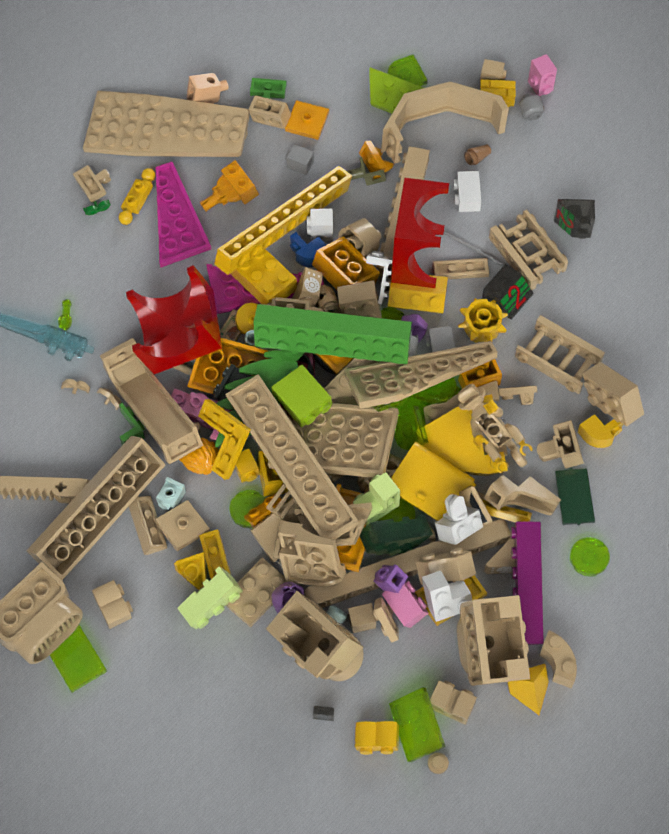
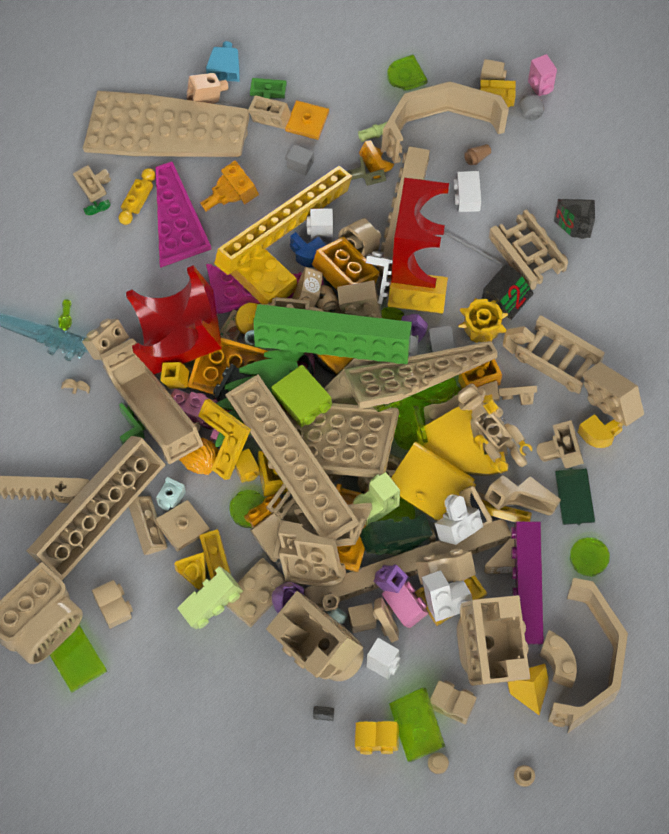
(105, 337): none -> tan brick
(110, 397): tan piece -> none
(174, 375): none -> yellow brick
(224, 62): none -> medium azure torso
(334, 601): none -> tan plate
(374, 131): none -> yellowish green pin
(383, 658): none -> white brick
(388, 90): lime wing -> none
(461, 268): tan tile -> none
(517, 336): none -> tan bracket
(524, 776): none -> tan plate
(588, 593): none -> tan panel

